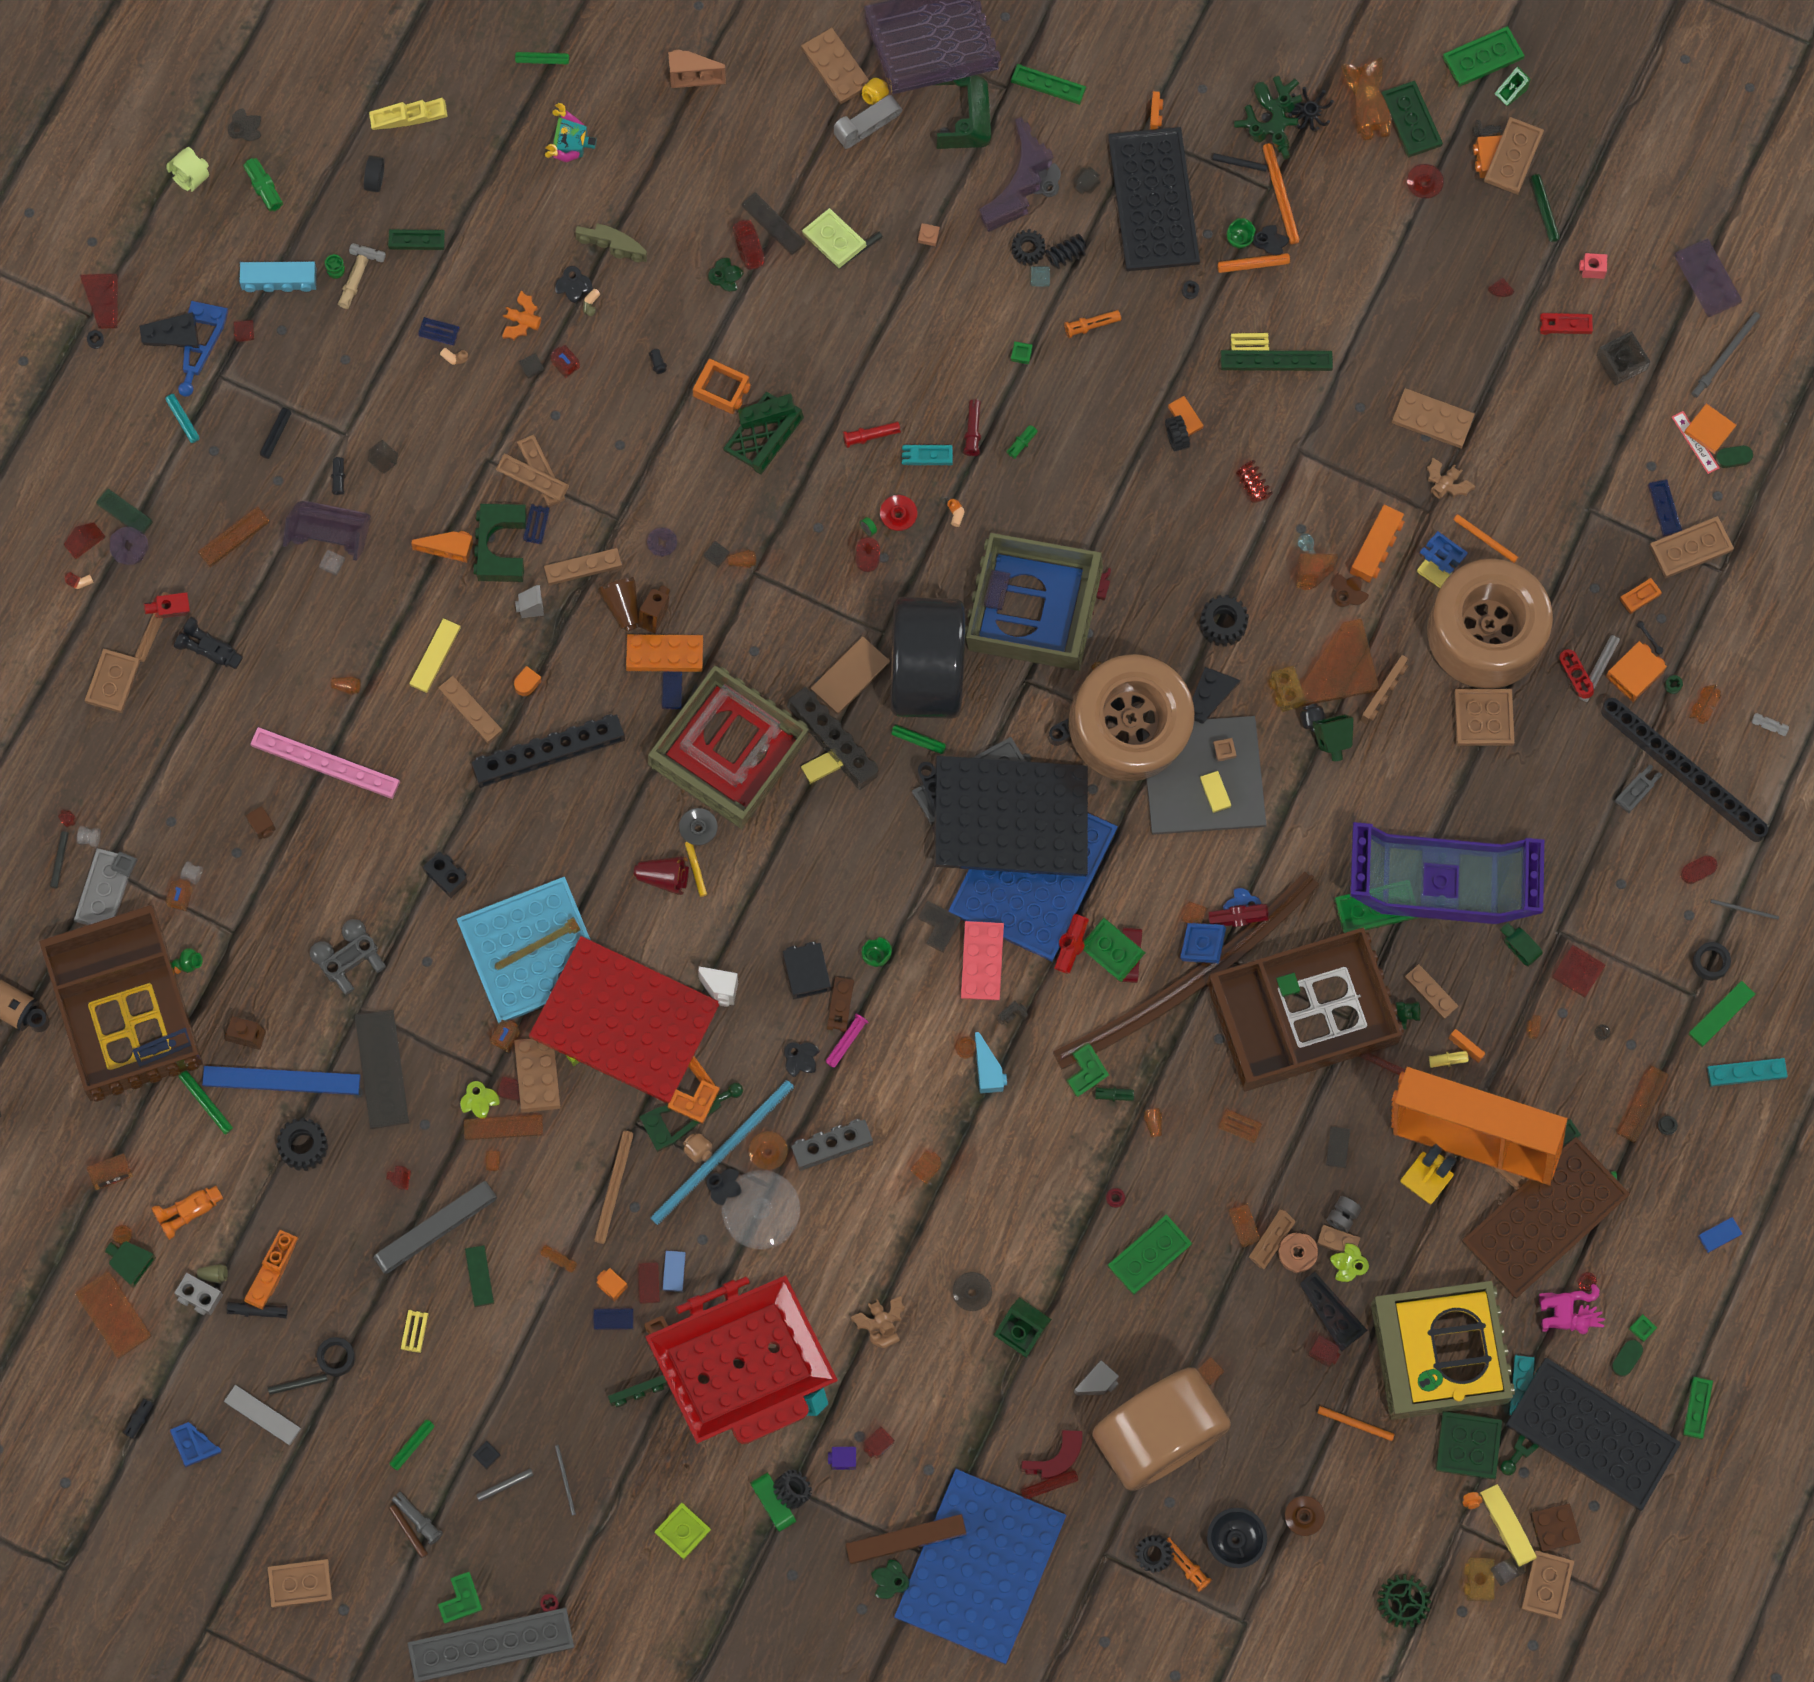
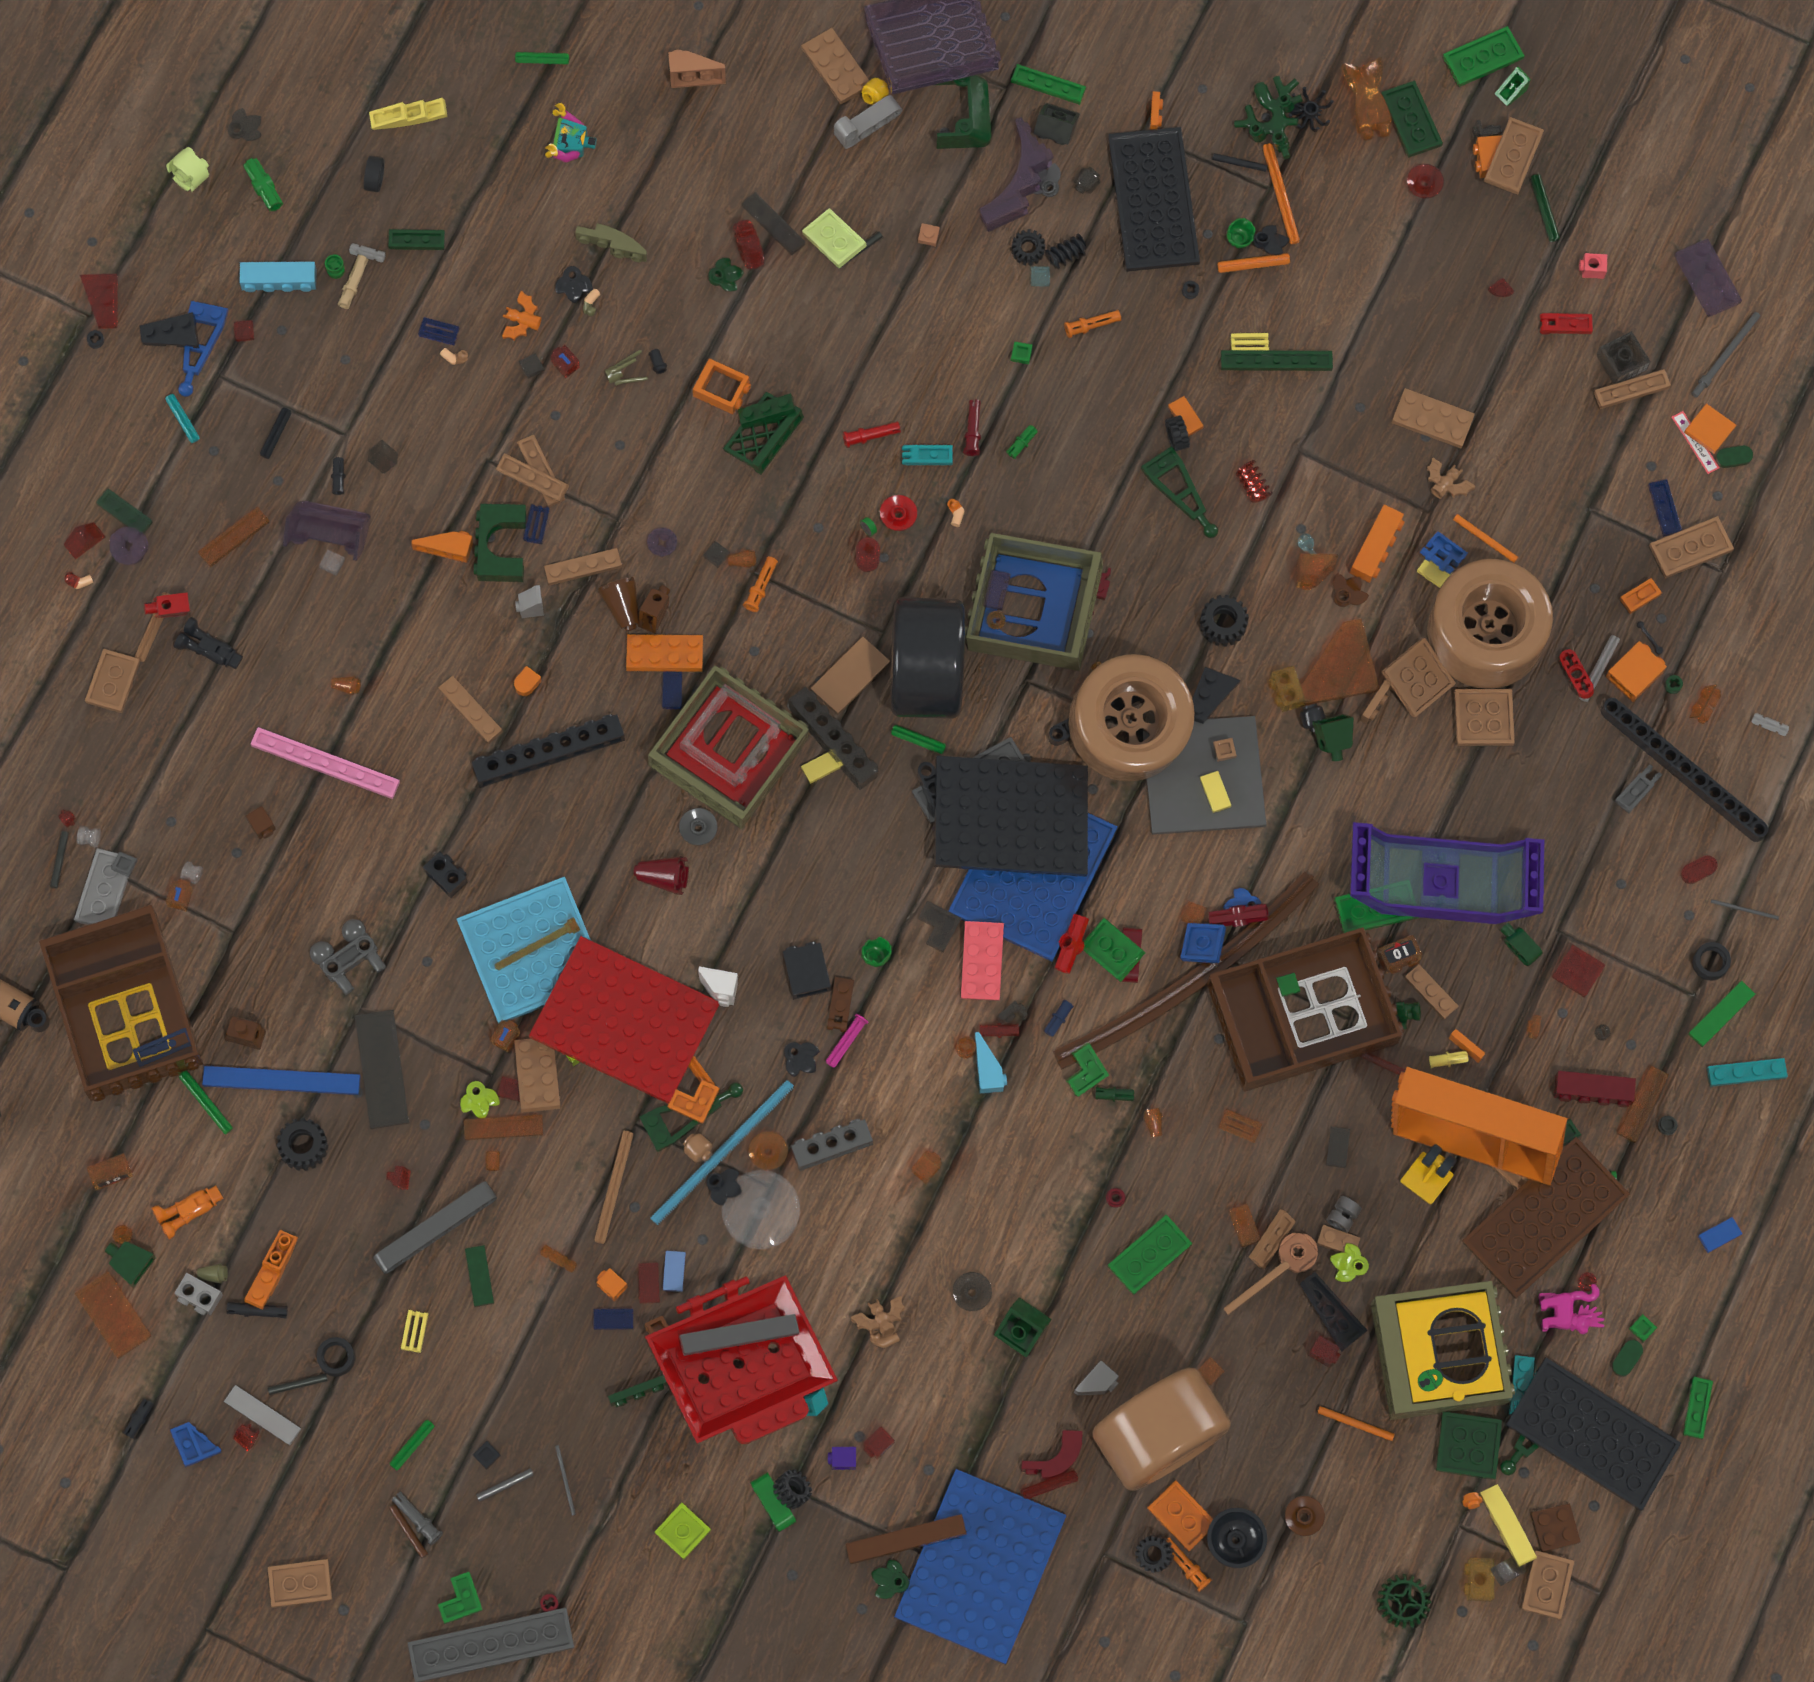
(188, 961): green animal -> none
(245, 1436): none -> clear red tile
(435, 655): light yellow tile -> none
(614, 372): none -> olive plant
(696, 869): yellow bar -> none
(739, 1334): none -> dark grey tile
(757, 591): none -> orange pin
(993, 615): none -> clear orange plate
(999, 1030): none -> clear red pin
(1056, 124): none -> pearl dark grey slope
(1058, 1018): none -> dark blue axle
(1163, 464): none -> dark green plate
(1181, 1515): none -> orange tile
(1257, 1287): none -> medium nougat tile
(1399, 954): none -> clear orange brick
(1418, 677): none -> medium nougat plate
(1594, 1088): none -> dark red brick
(1632, 389): none -> medium nougat plate

